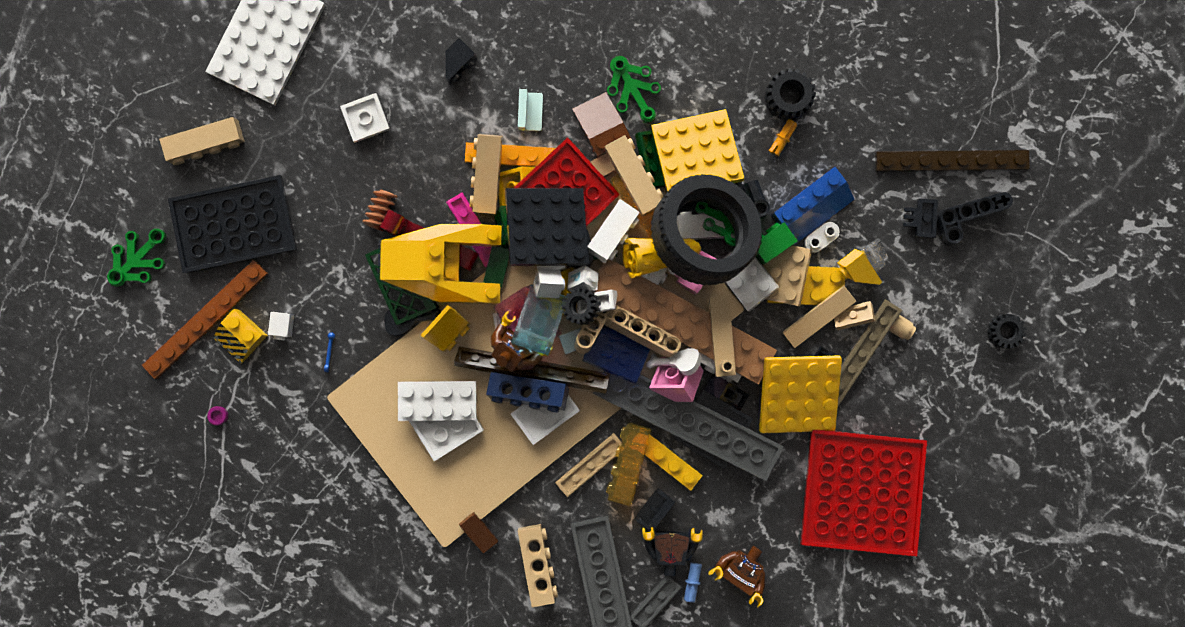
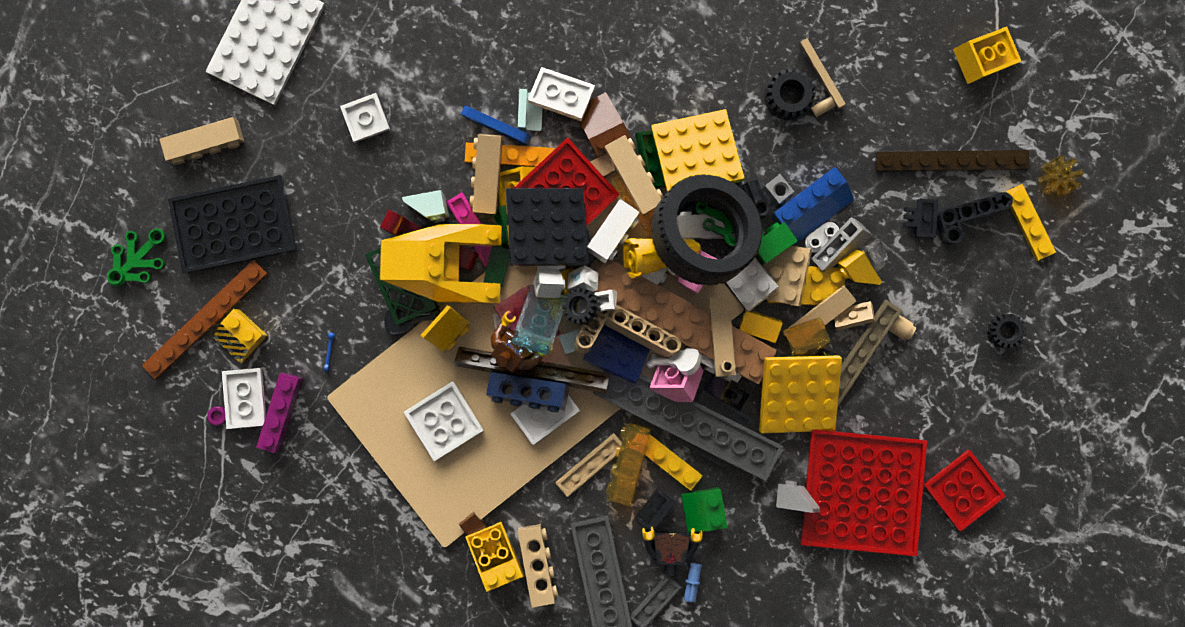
(244, 398): none -> white plate
(279, 412): none -> magenta brick
(280, 325): white brick -> none
(379, 209): nougat piece -> none
(430, 205): none -> light aqua slope
(437, 401): white plate -> none
(458, 59): black slope -> none
(494, 556): none -> yellow slope
(496, 125): none -> blue beam
(561, 94): none -> white plate
(631, 86): green plant -> none
(704, 510): none -> green slope
(743, 572): reddish brown torso -> none
(760, 325): none -> yellow hinge
(778, 181): none -> light grey brick
(783, 137): light orange axle -> none
(795, 498): none -> light grey slope
(807, 336): none -> clear yellow brick
(835, 98): none -> tan piece
(845, 240): none -> light grey slope
(964, 490): none -> red plate
(987, 55): none -> yellow slope
(1030, 223): none -> yellow plate
(1056, 169): none -> clear yellow gear

